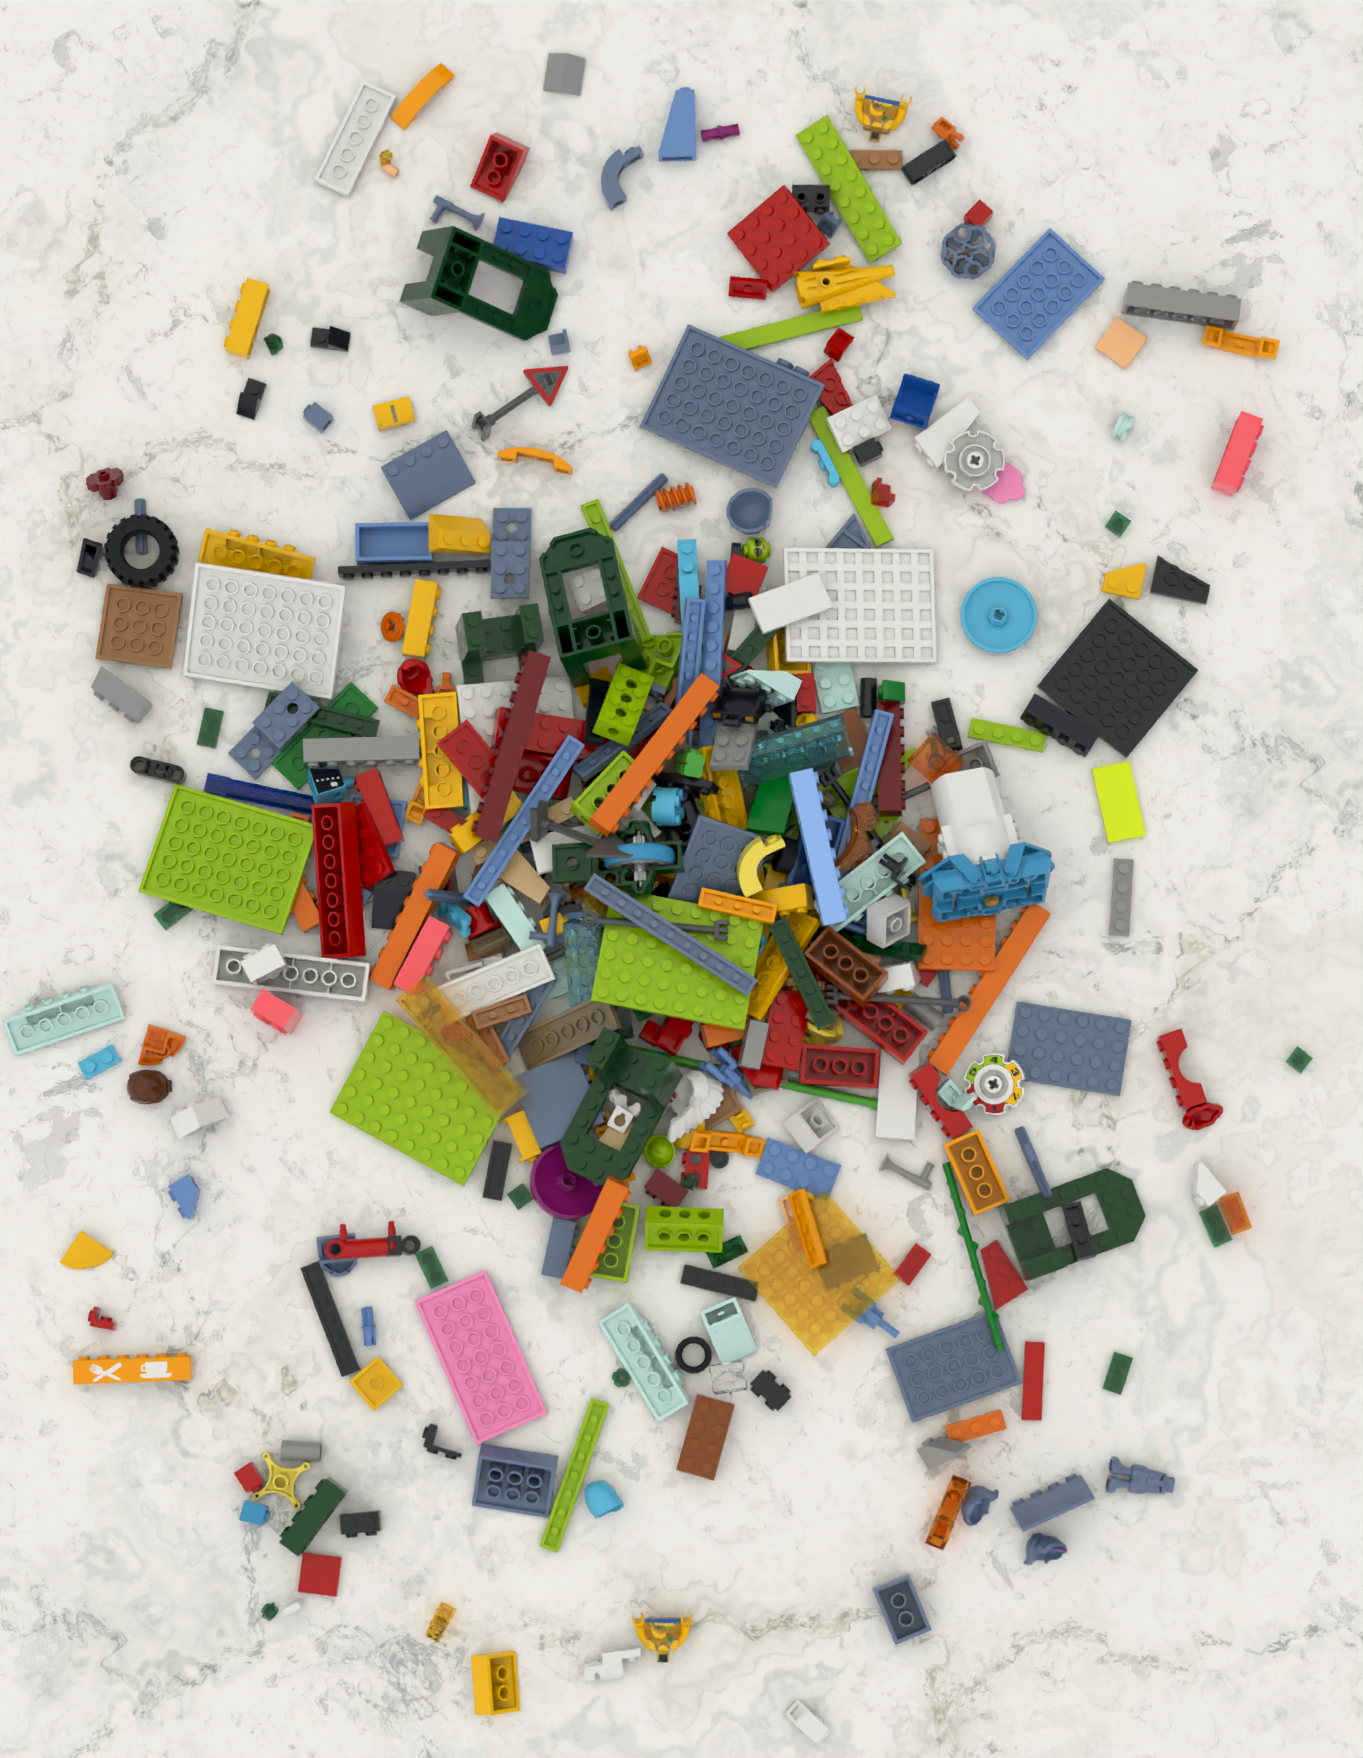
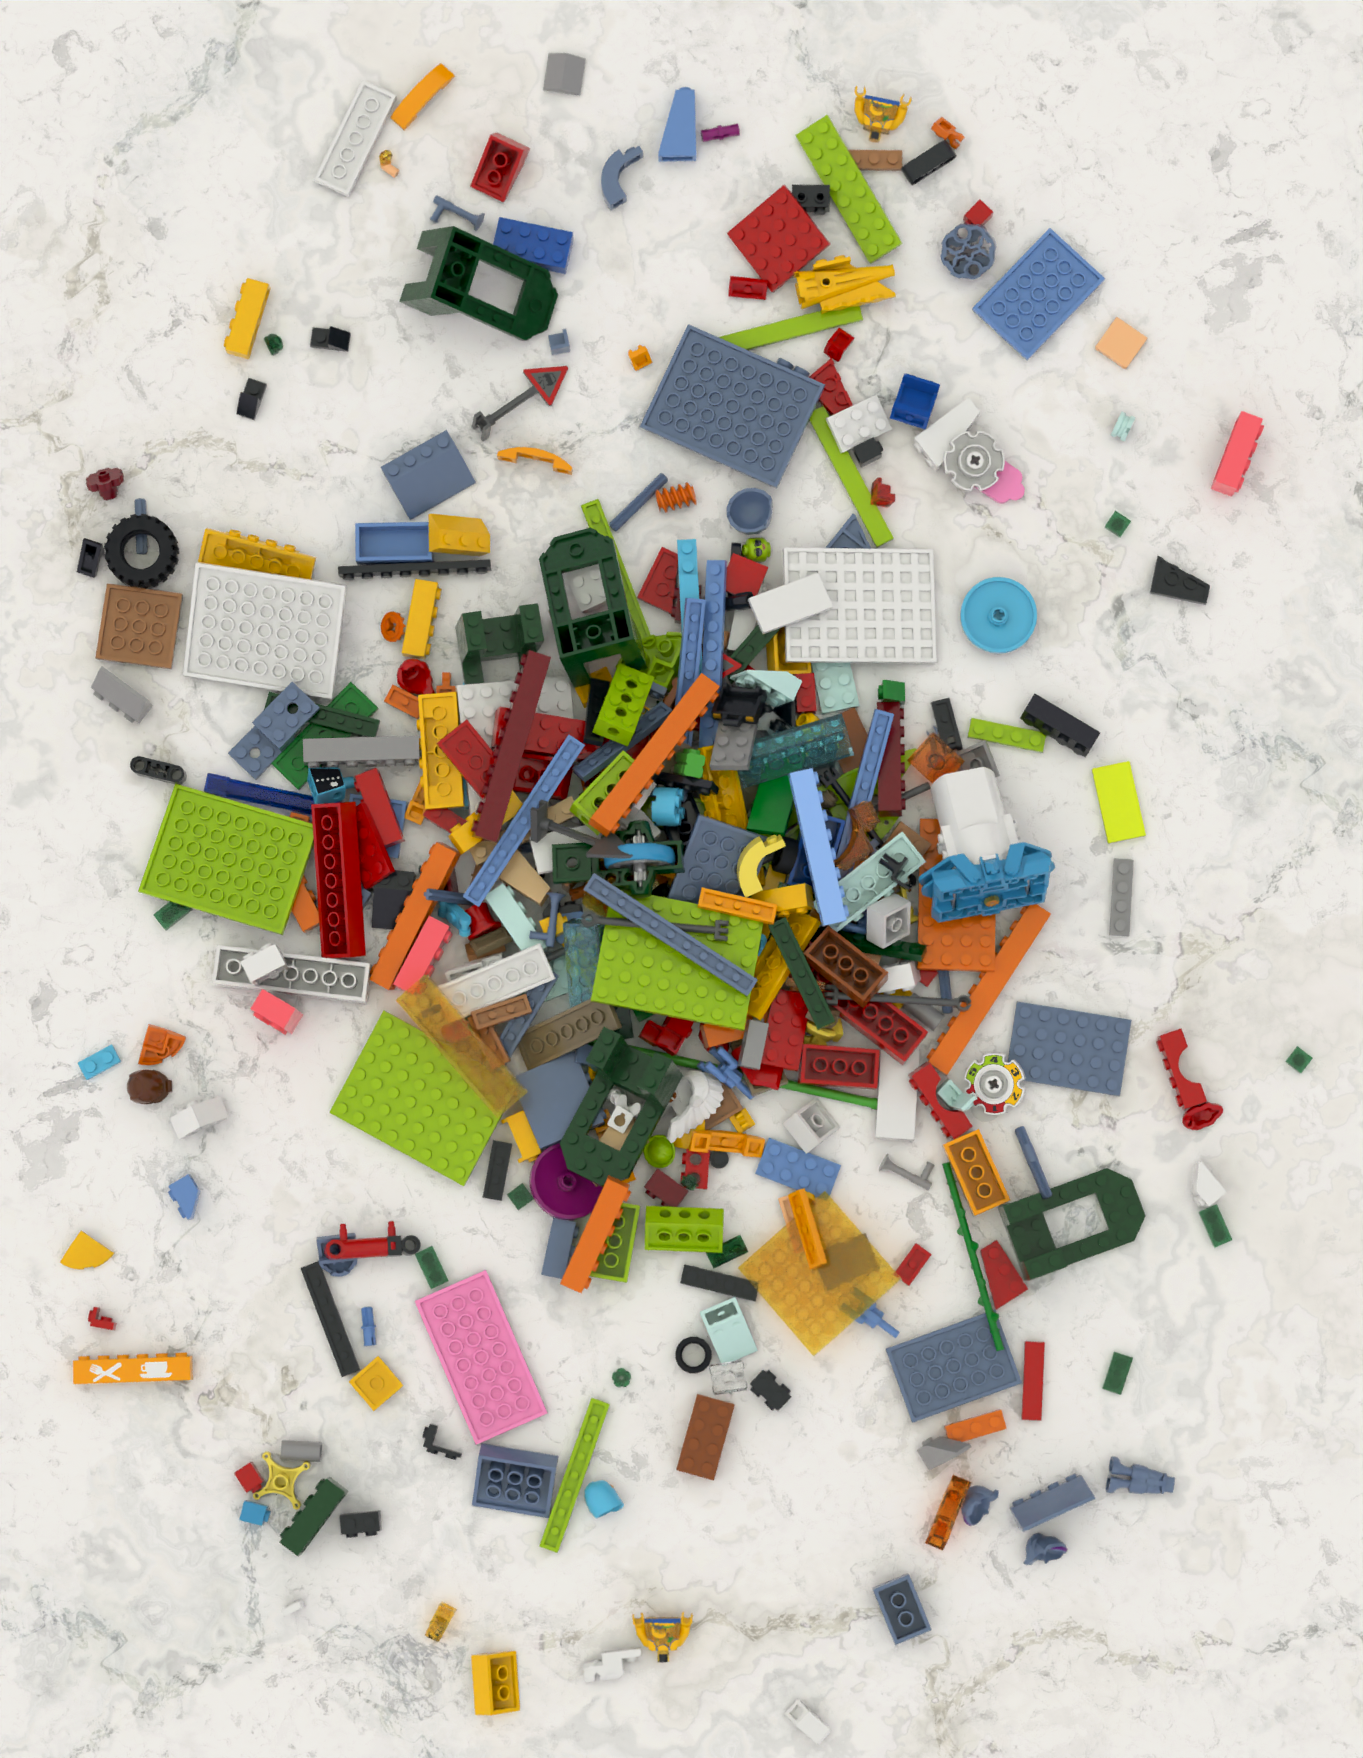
(63, 1017): light aqua plate -> none
(210, 728): clear green plate -> none
(269, 1611): clear green plate -> none
(317, 417): sand blue brick -> none
(319, 1574): red tile -> none
(403, 412): yellow piece -> none
(511, 553): sand blue bracket -> none
(645, 1360): light aqua plate -> none
(825, 462): medium azure plate -> none
(829, 224): sand blue tile -> none
(868, 697): black axle -> none
(1078, 1231): black plate -> none
(1117, 678): black plate -> none
(1125, 581): yellow wing -> none
(1181, 305): light grey brick -> none
(1234, 1213): clear orange brick -> none
(1240, 344): light orange slope -> none

